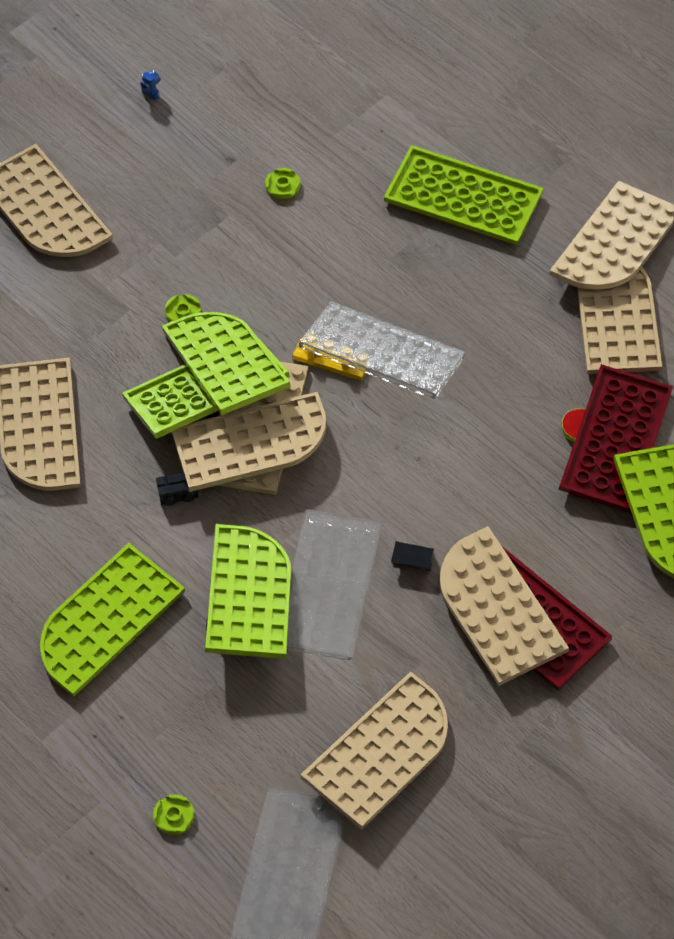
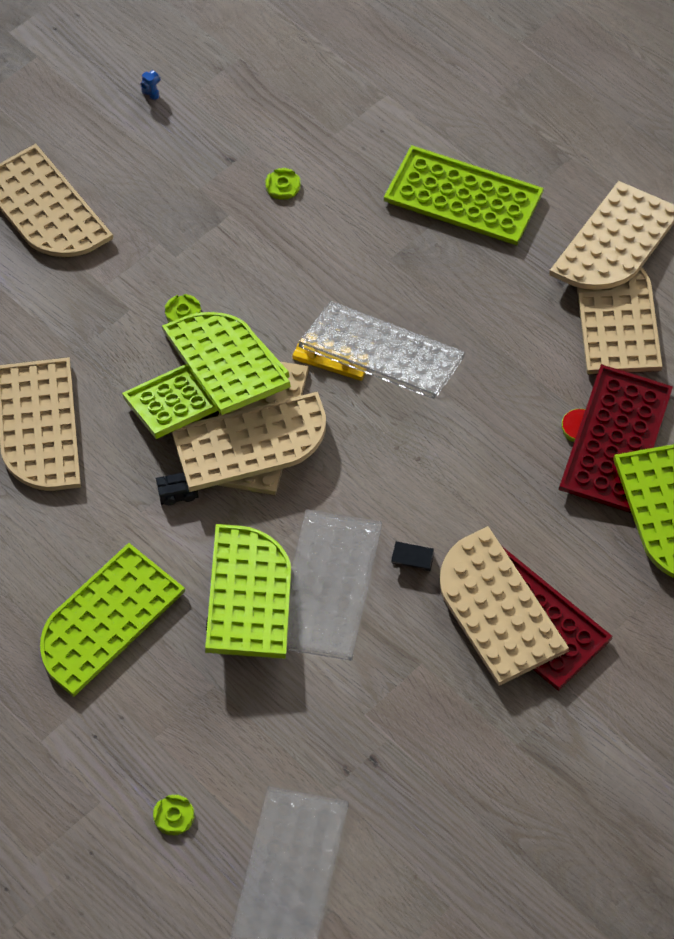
(381, 751): tan plate -> none

